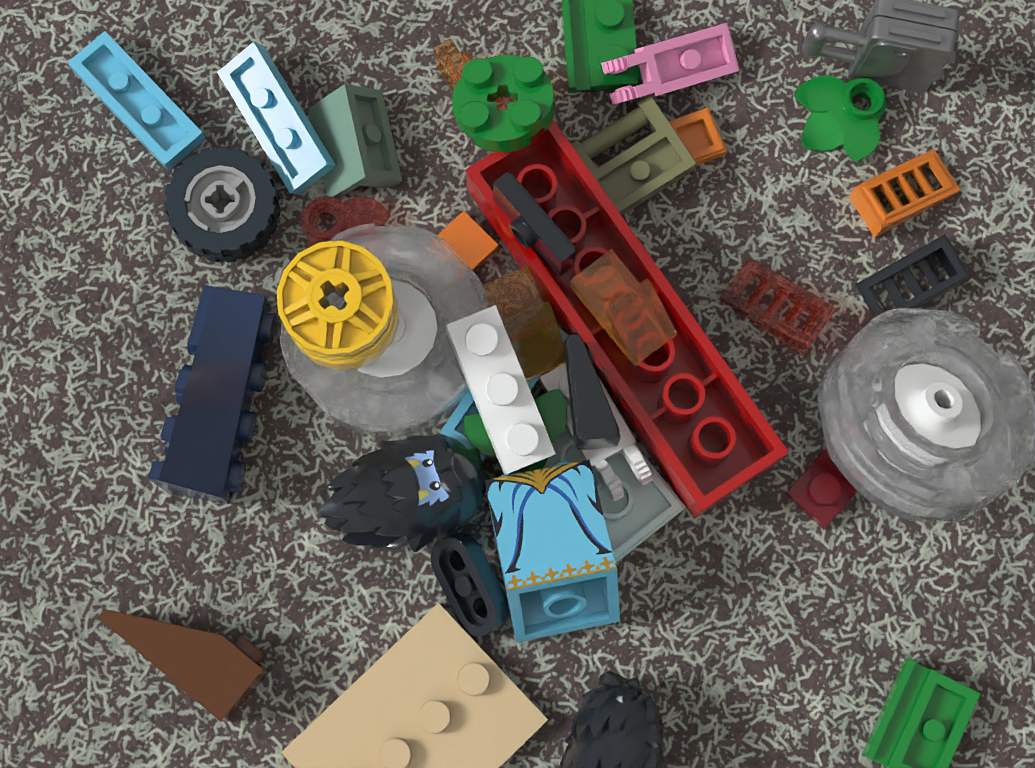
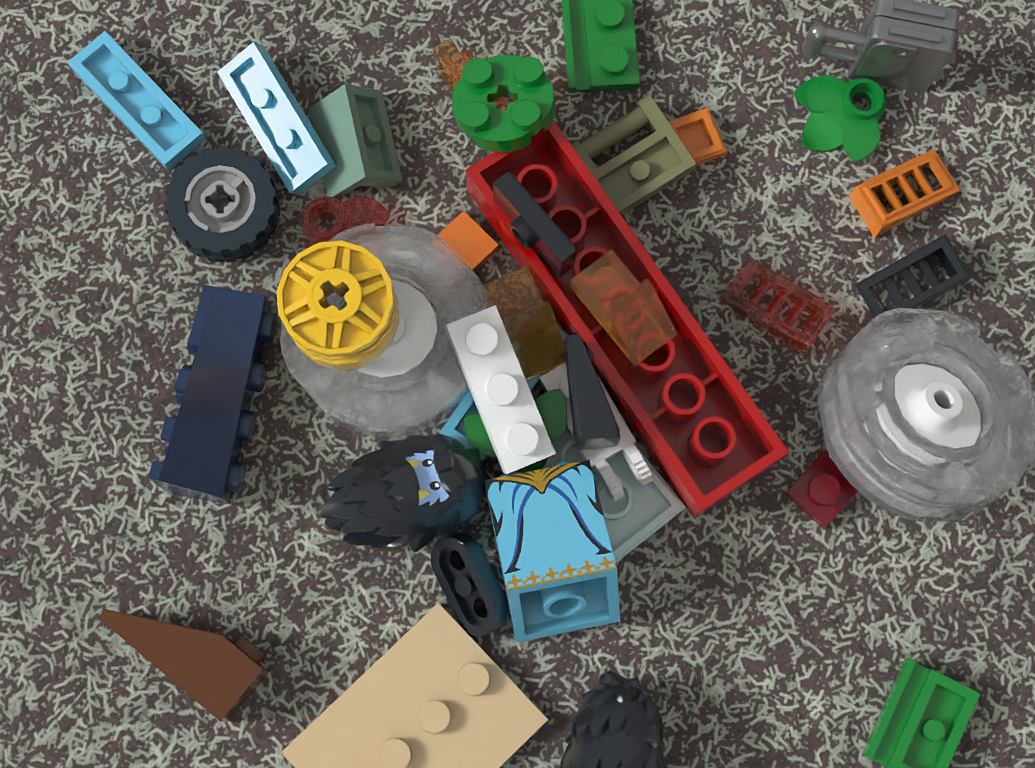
(676, 63): bright pink hinge -> none

